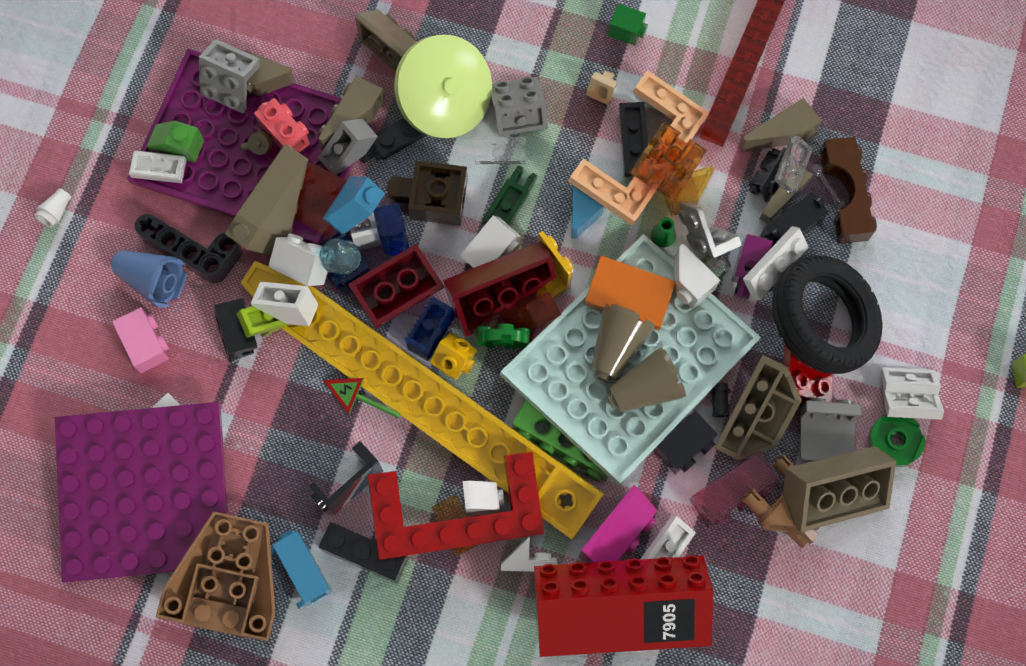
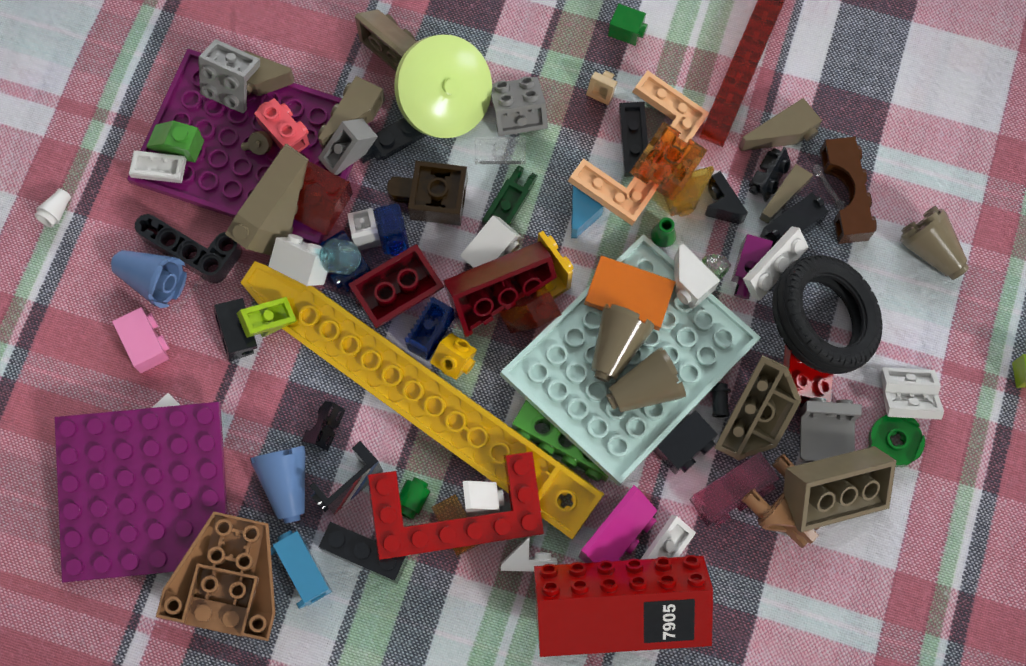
(283, 481): none -> medium blue cone
(286, 302): white slope -> none
(312, 435): none -> black piece
(347, 392): piece -> none
(353, 203): dark azure slope -> none
(413, 497): none -> green brick
(503, 336): green plate -> none
(706, 240): light grey bracket -> none
(728, 205): none -> black slope
(793, 164): clear plate -> none
(936, 243): none -> dark tan cone

